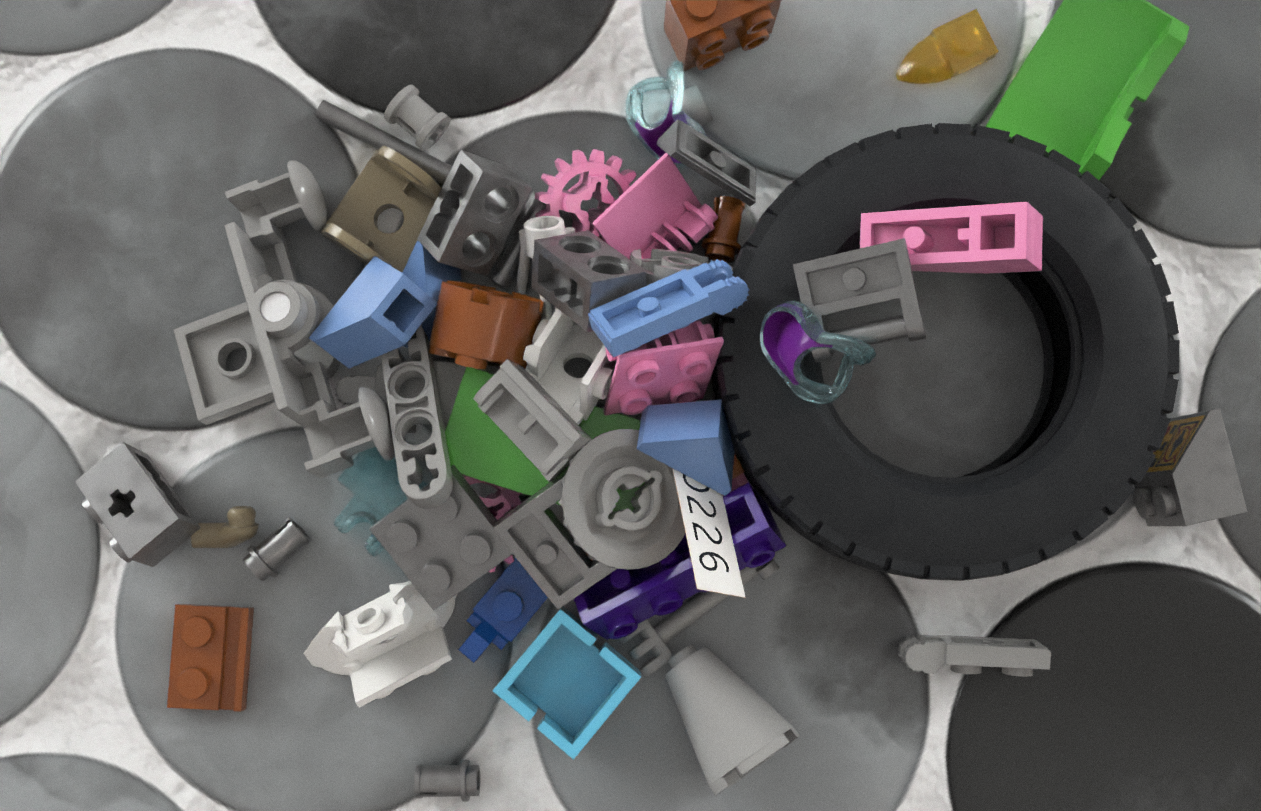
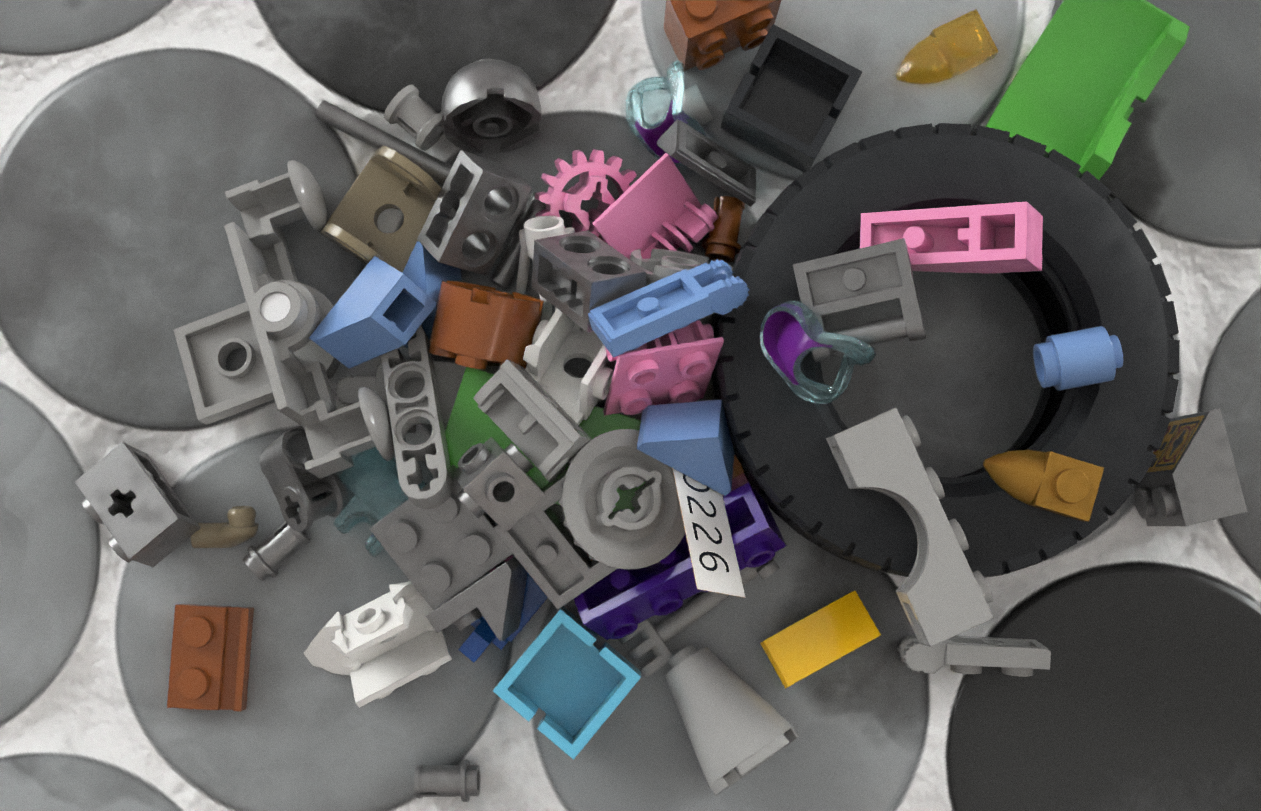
(296, 486): none -> flat silver piece
(490, 105): none -> flat silver cylinder
(494, 597): none -> flat silver slope
(497, 483): none -> flat silver brick
(792, 99): none -> black piece
(820, 639): none -> yellow slope
(941, 590): none -> light grey arch
(1047, 481): none -> pearl gold plate
(1077, 358): none -> medium blue brick

